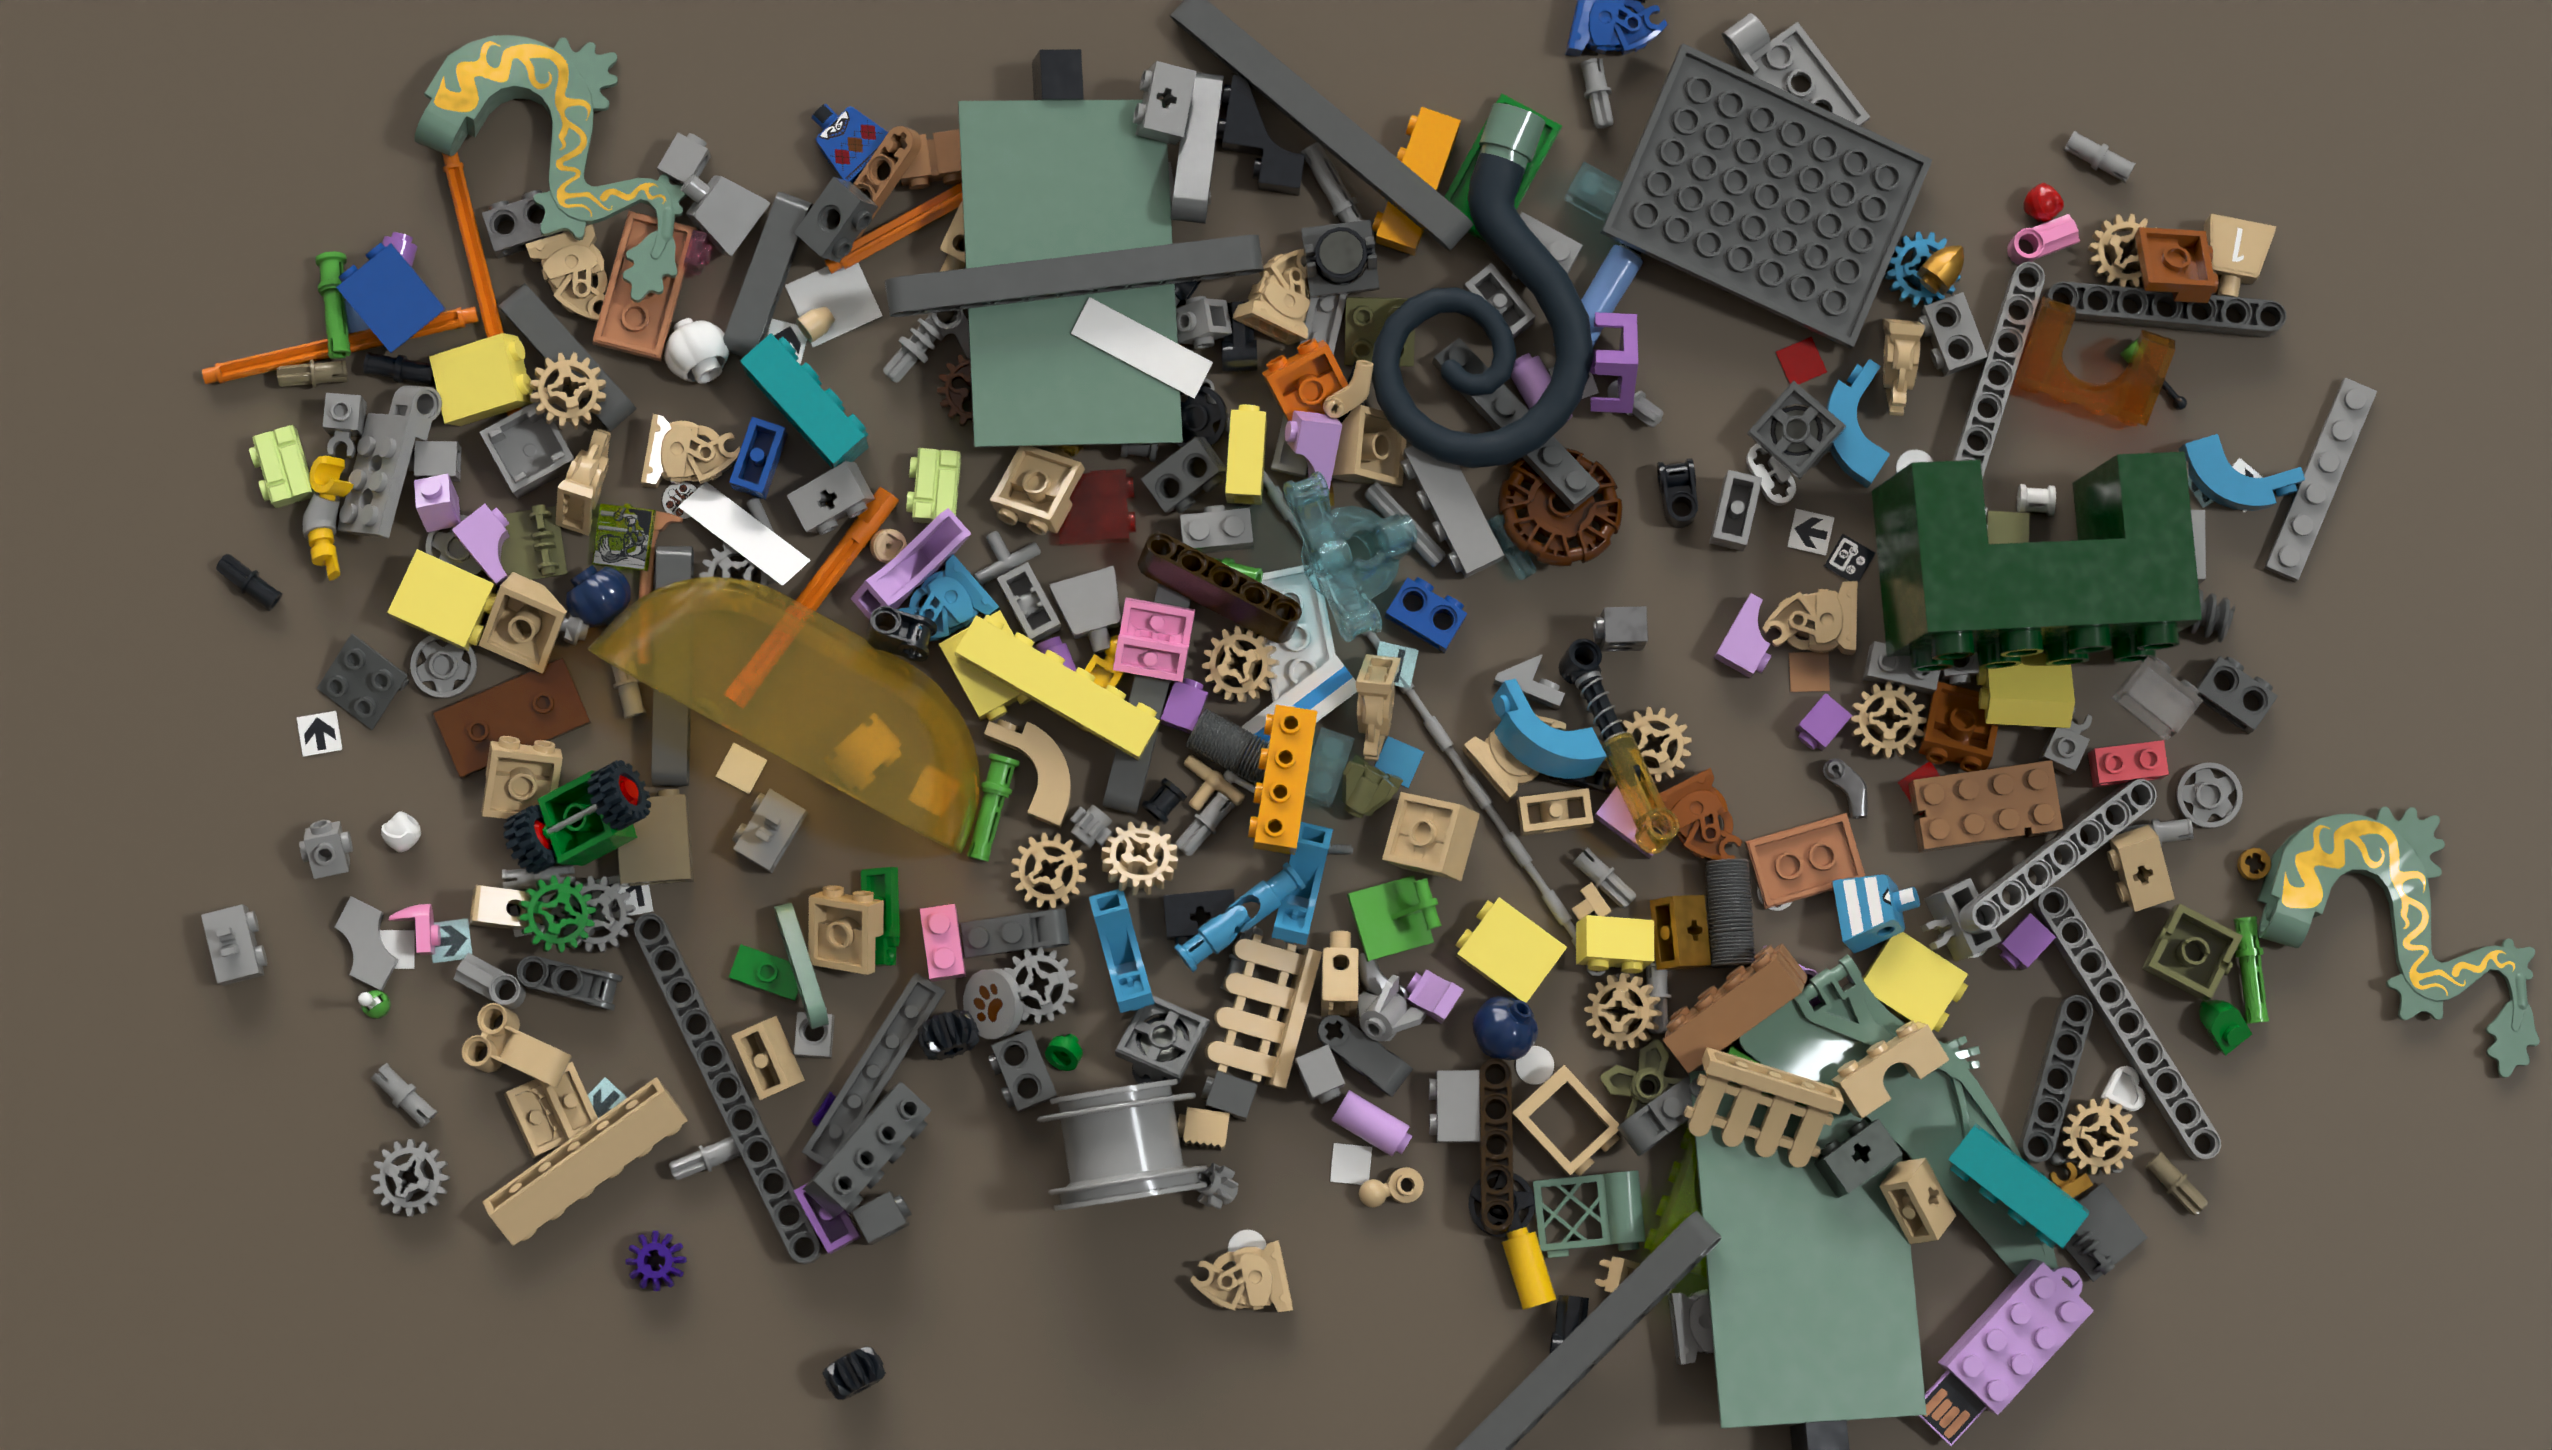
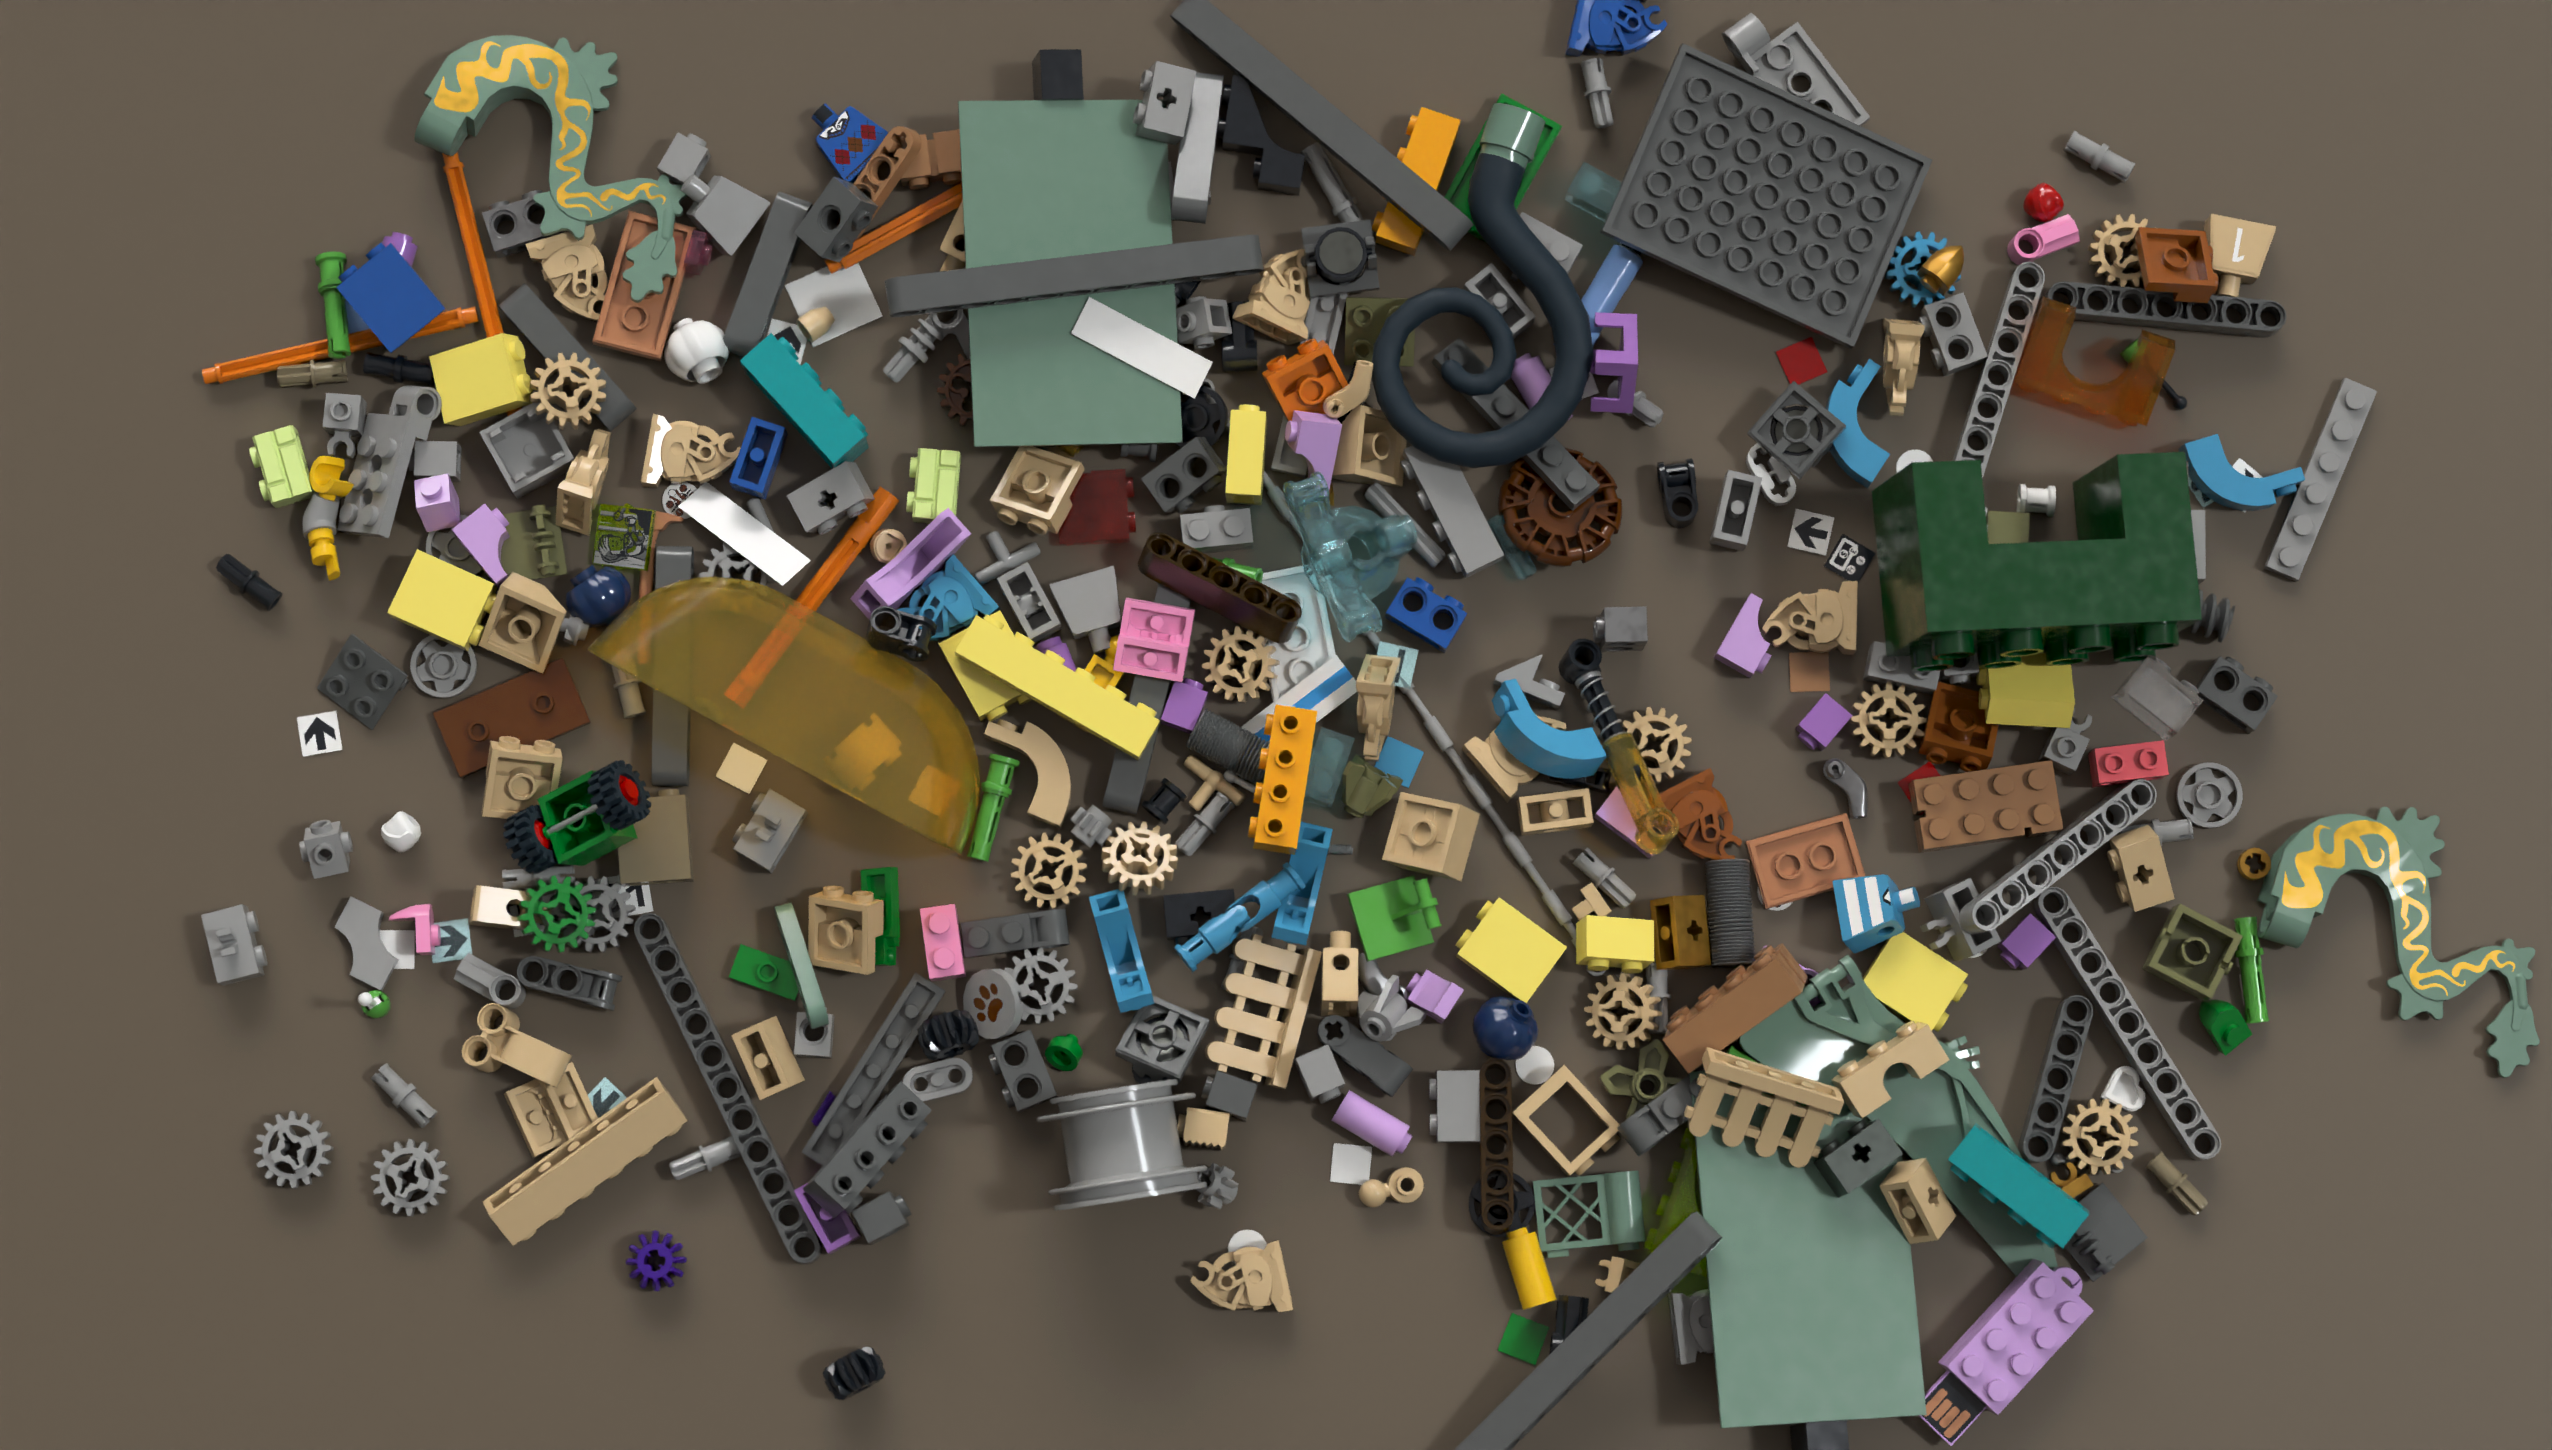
(279, 1156): none -> light grey gear
(938, 1078): none -> light grey plate
(1523, 1338): none -> green sticker

